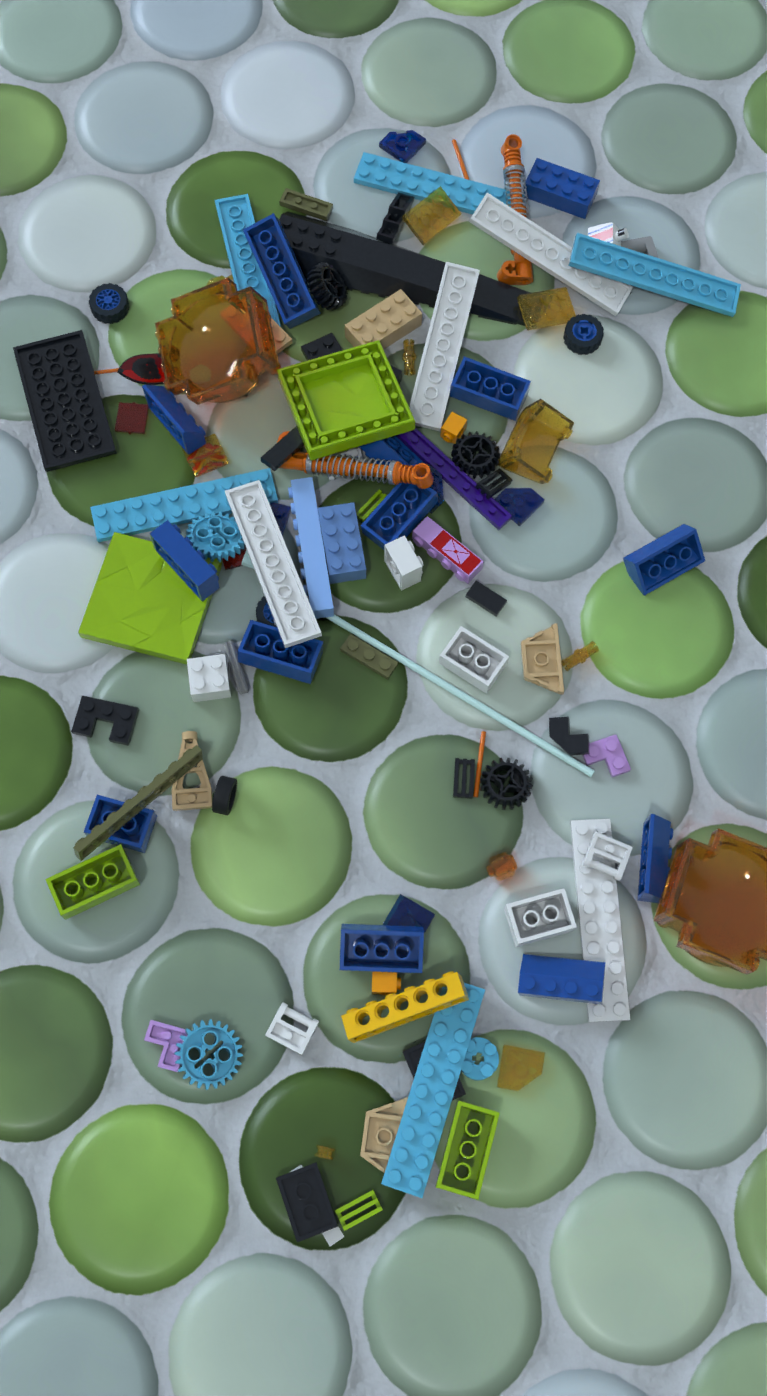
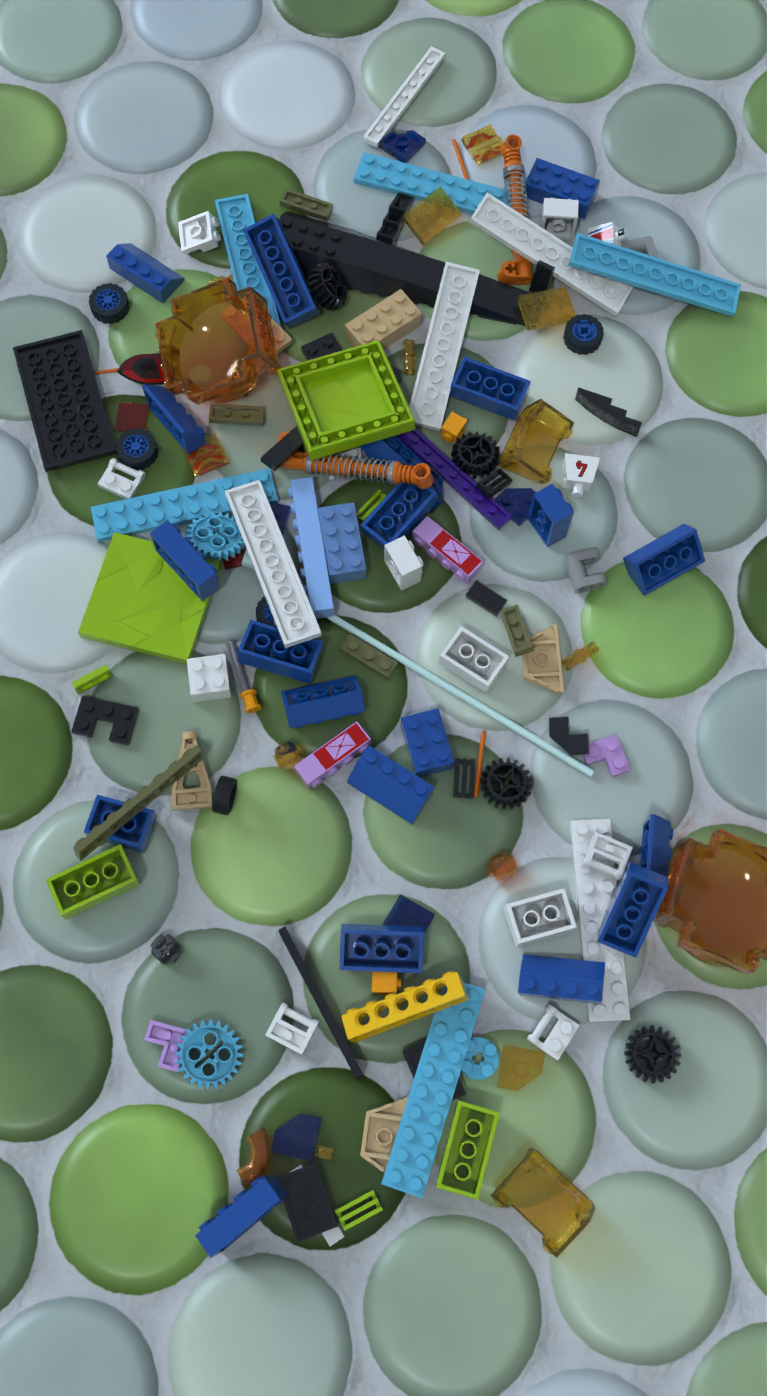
(91, 679): none -> lime tile
(118, 484): none -> white plate
(137, 448): none -> black wheel
(144, 271): none -> blue slope
(166, 949): none -> head
(199, 233): none -> white plate
(236, 414): none -> olive plate
(240, 1216): none -> blue brick
(250, 701): none -> light orange bush
(259, 1157): none -> clear orange cylinder
(287, 755): none -> clear yellow head
(297, 1137): none -> clear blue plate
(323, 701): none -> blue slope
(332, 755): none -> lavender brick
(357, 1072): none -> black tile
(390, 784): none -> blue slope
(404, 97): none -> white plate
(427, 743): none -> blue brick
(483, 144): none -> clear yellow slope
(516, 631): none -> olive plate
(541, 277): none -> black tile
(545, 1200): none -> clear yellow windscreen
(550, 515): none -> blue brick
(559, 217): none -> white brick
(559, 1035): none -> white plate
(579, 473): none -> white torso
(579, 579): none -> light grey connector
(601, 408): none -> black slope
(633, 909): none -> blue brick
(652, 1064): none -> black gear

